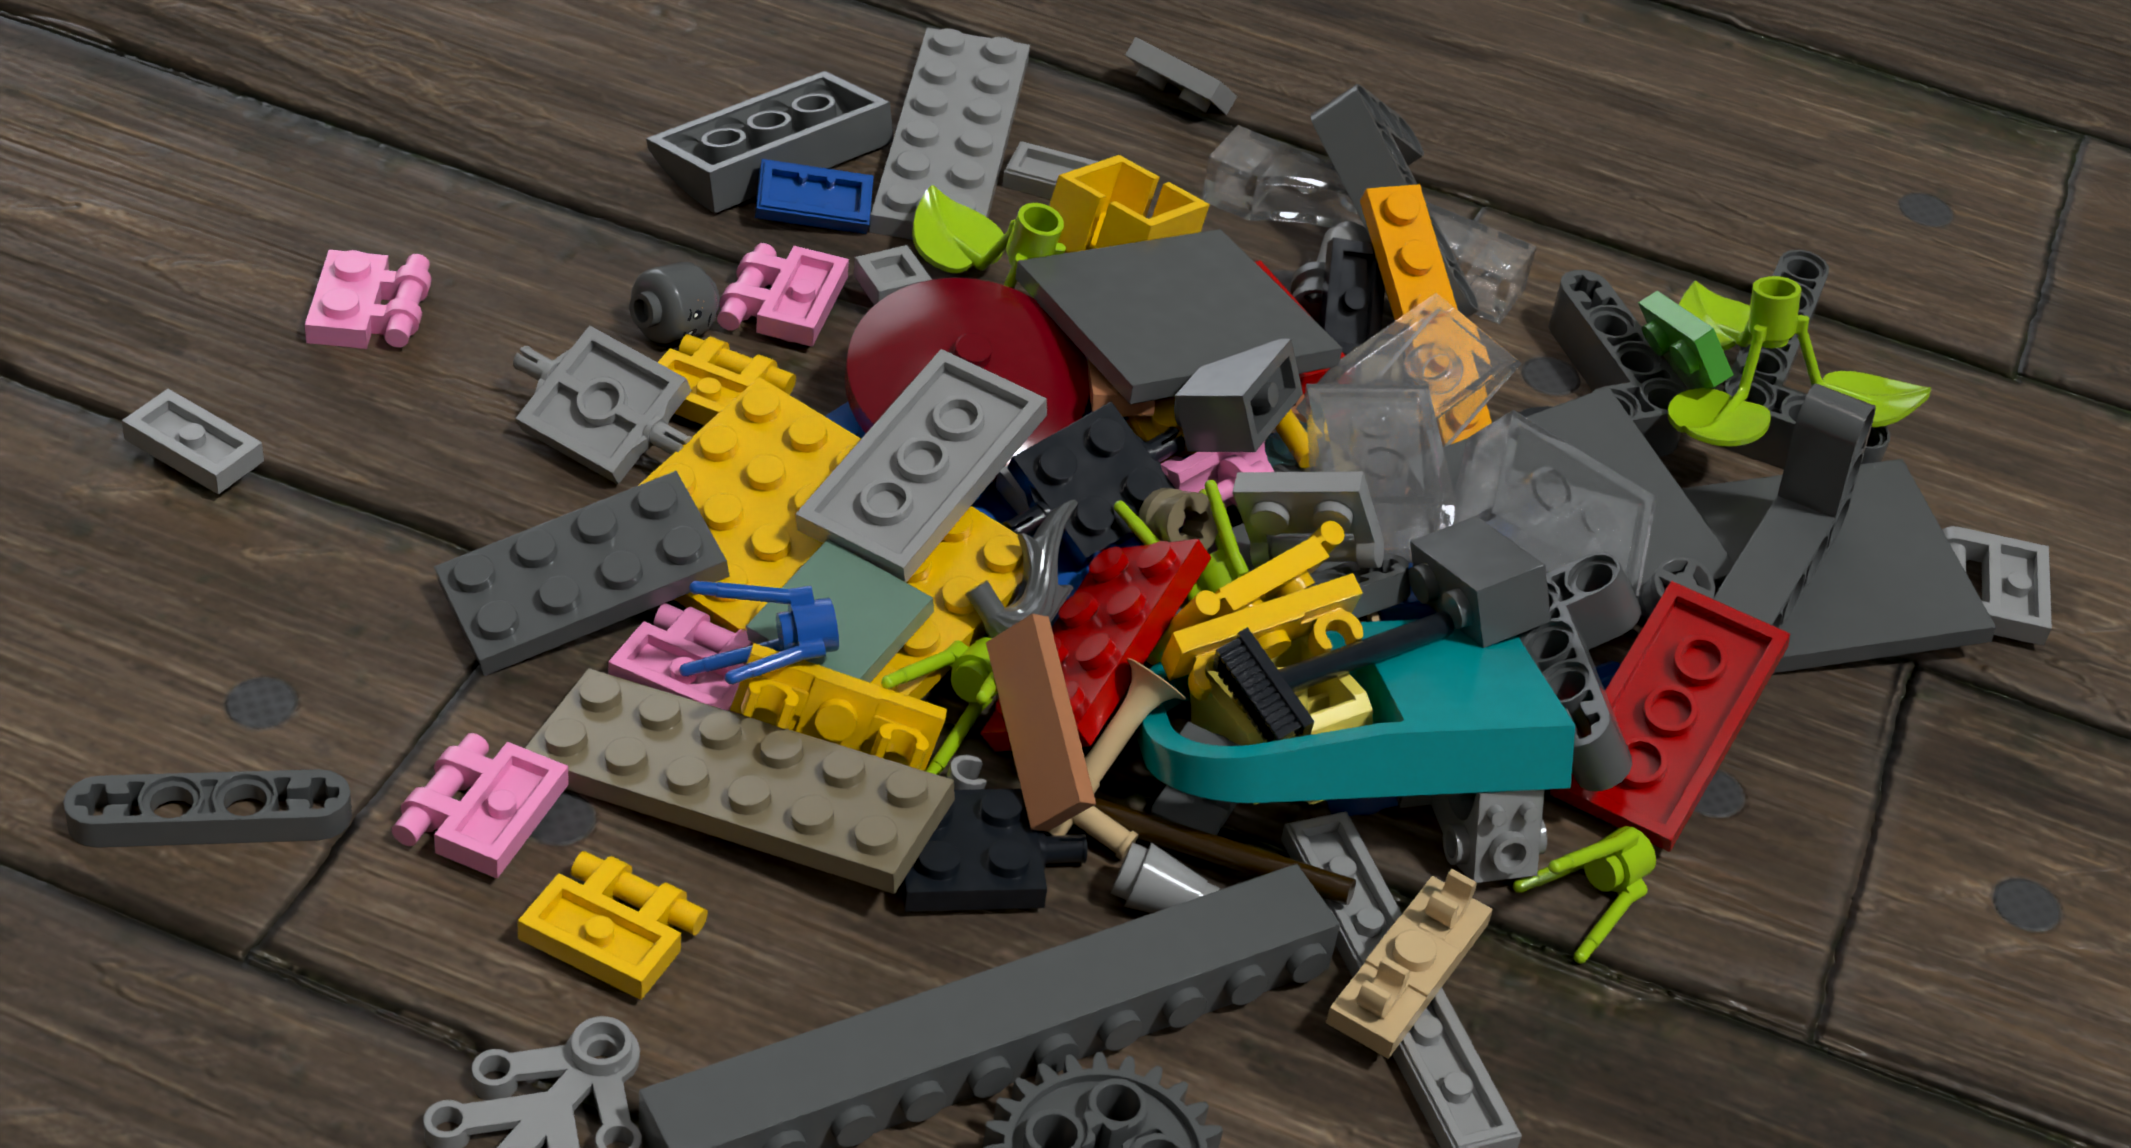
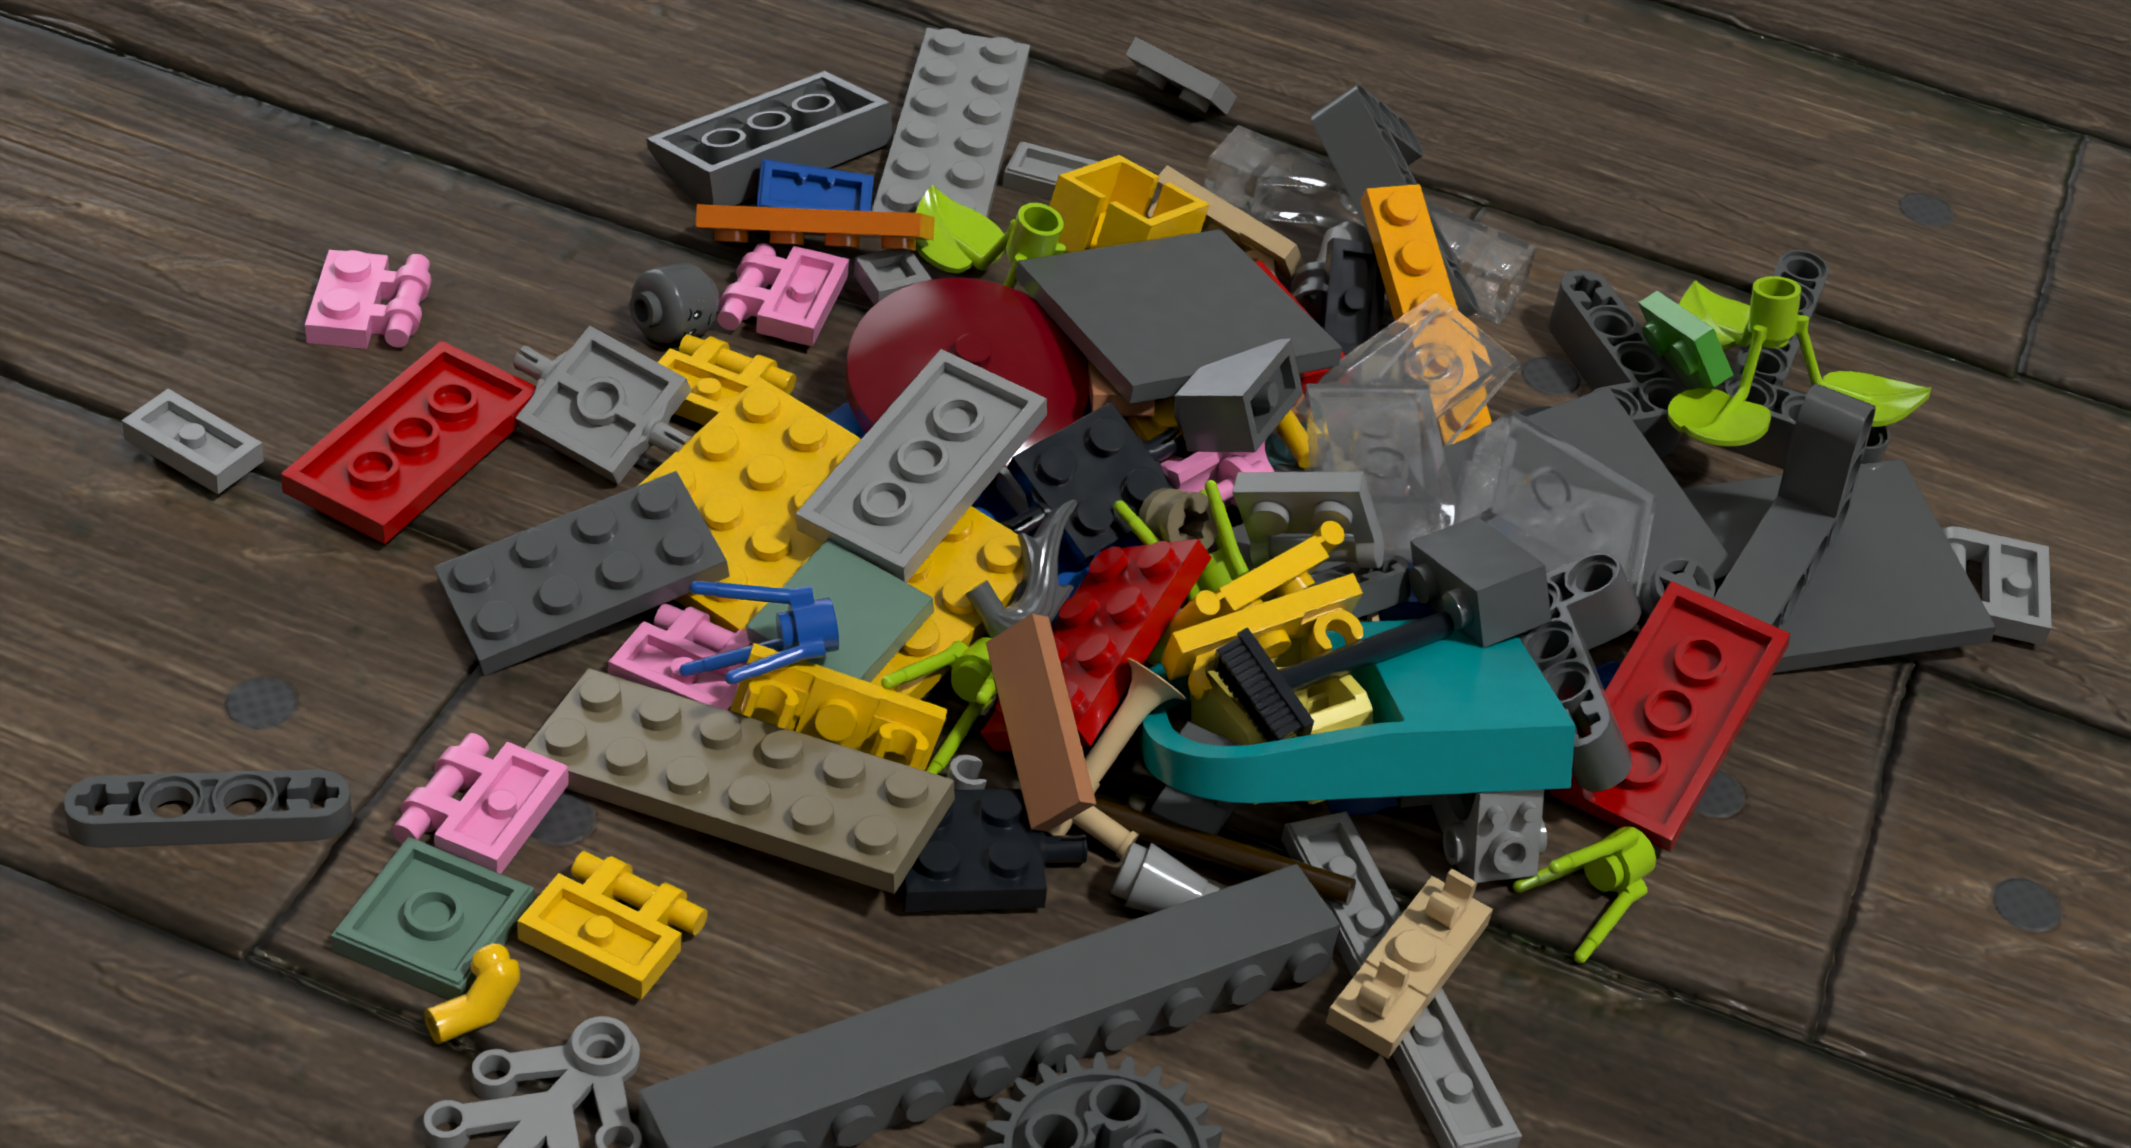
(409, 442): none -> red plate
(430, 918): none -> sand green tile
(485, 1000): none -> yellow arm
(839, 227): none -> orange plate
(1251, 235): none -> tan plate

